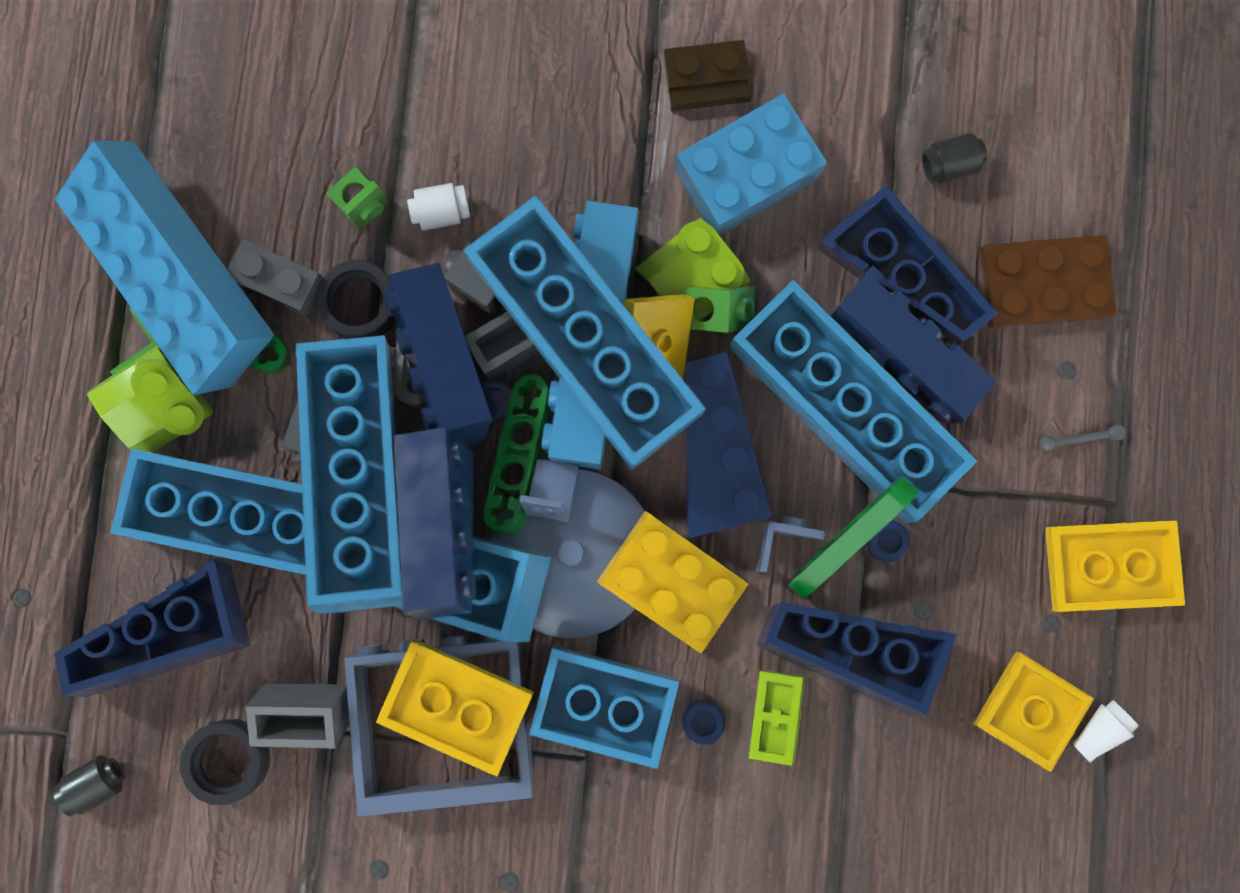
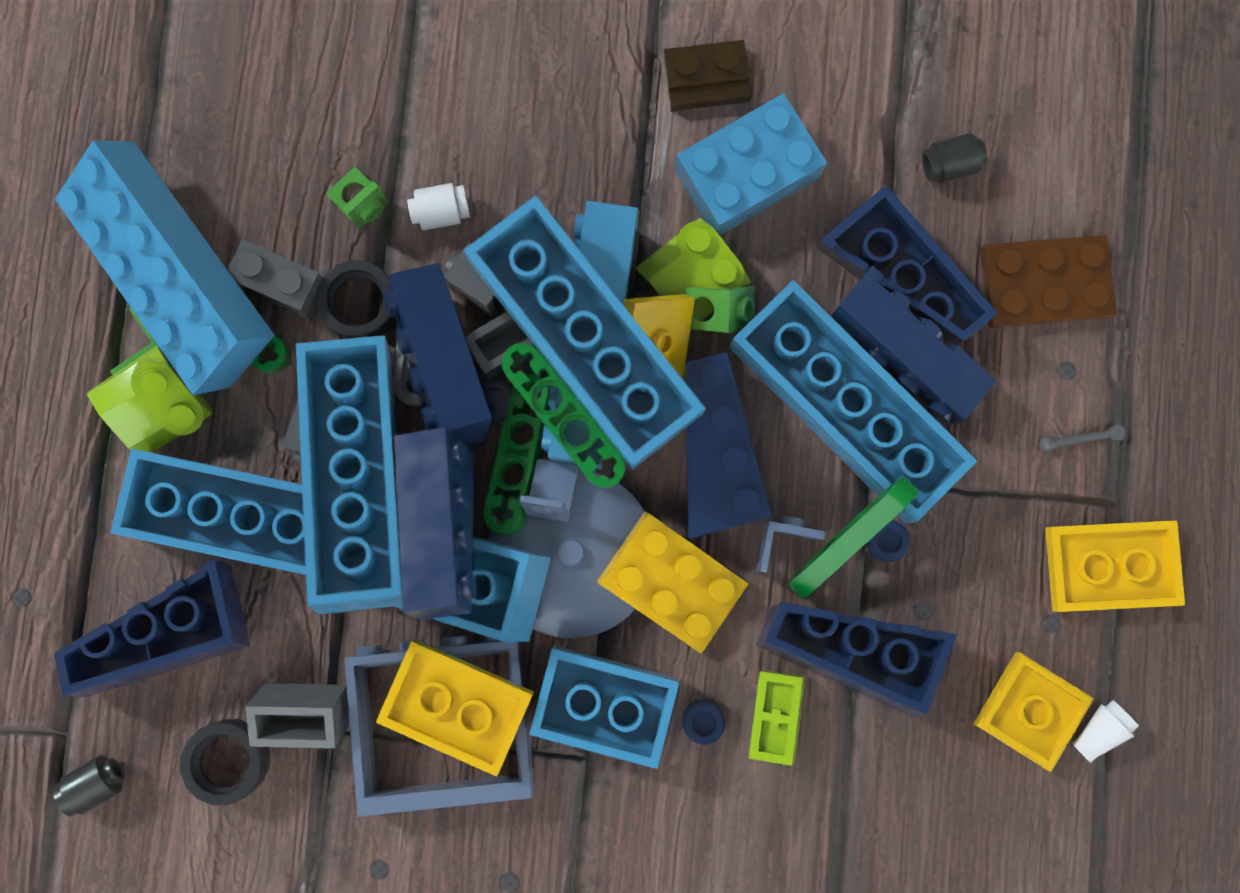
(566, 413): none -> green beam

